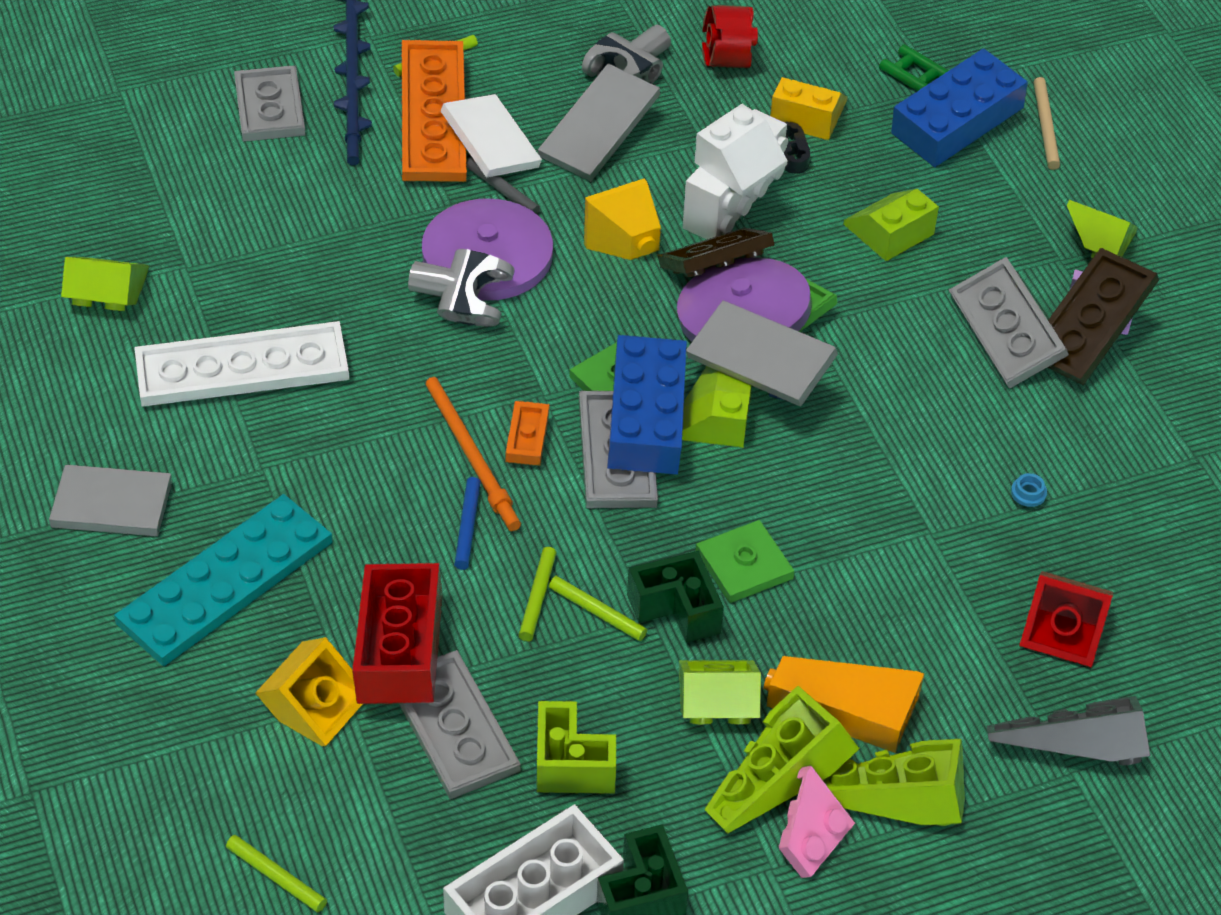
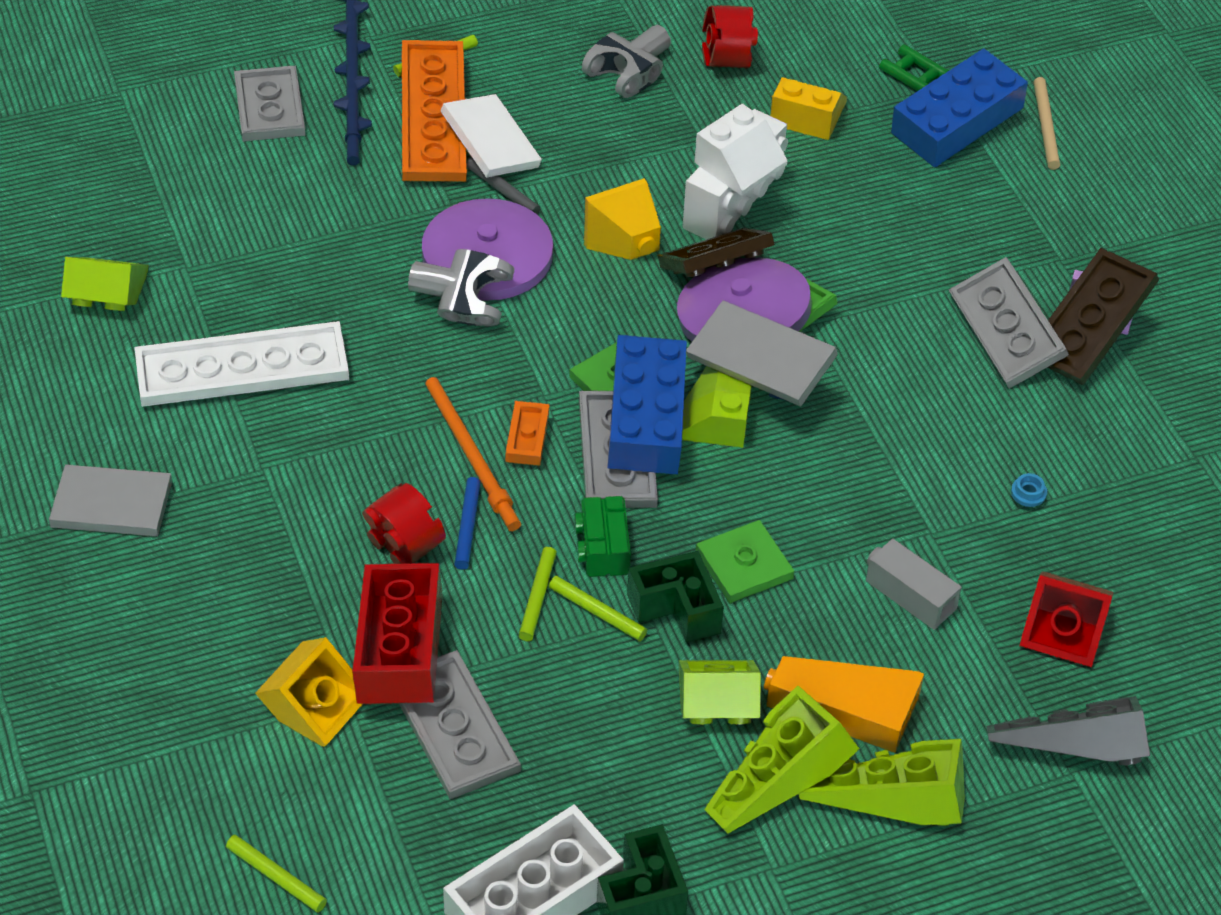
(223, 579): teal plate -> none
(403, 524): none -> red brick
(572, 760): lime brick -> none
(599, 122): light grey tile -> none
(604, 535): none -> green brick
(798, 147): black beam -> none
(814, 824): bright pink wing -> none
(895, 222): lime slope -> none
(912, 583): none -> light grey brick
(1101, 229): lime slope -> none

